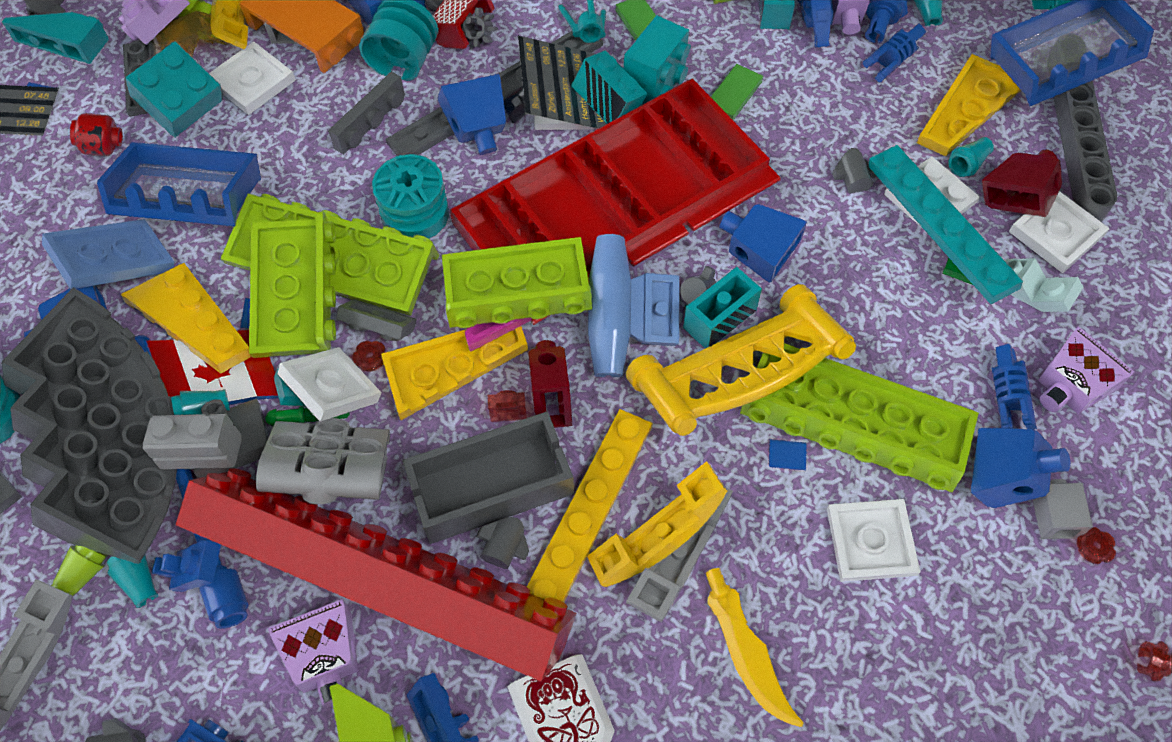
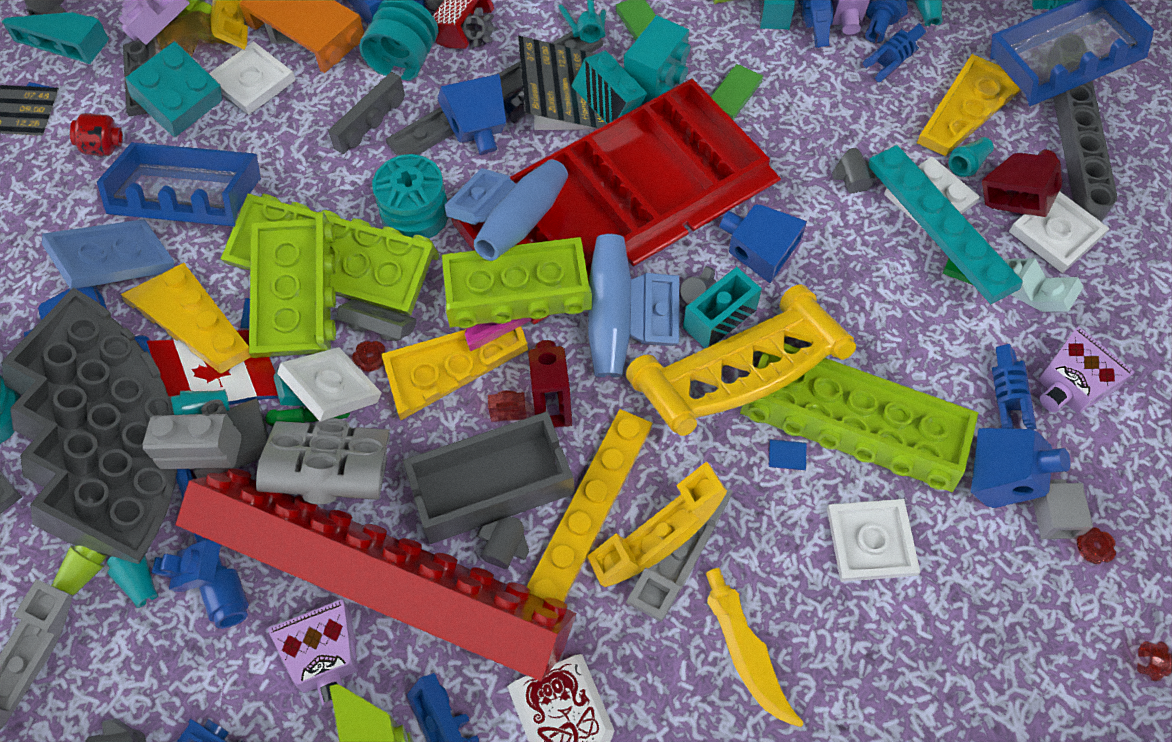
(506, 207): none -> medium blue plate

